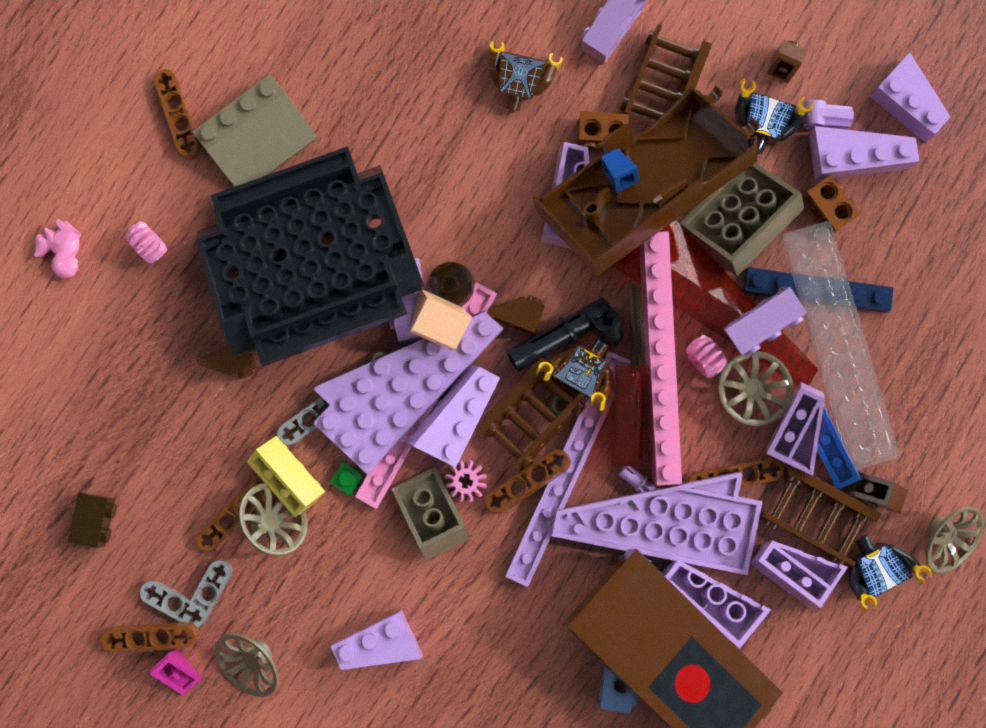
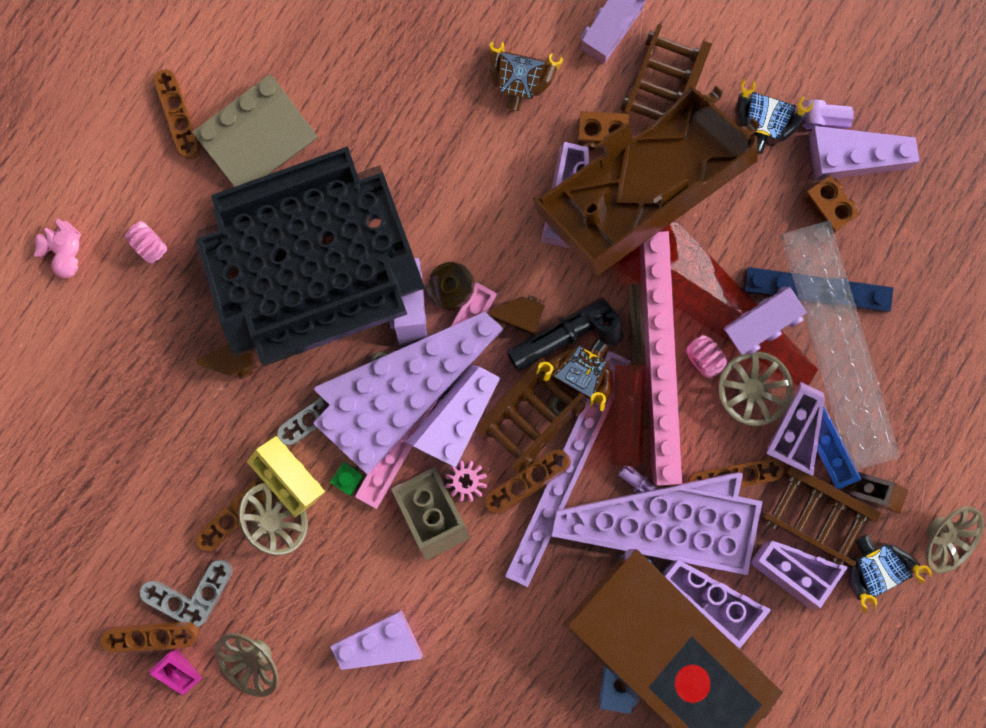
(92, 520): dark brown brick -> none
(439, 320): light nougat slope -> none
(619, 170): blue brick -> none
(743, 217): dark tan slope -> none
(786, 60): reddish brown slope -> none
(911, 99): lavender wedge -> none

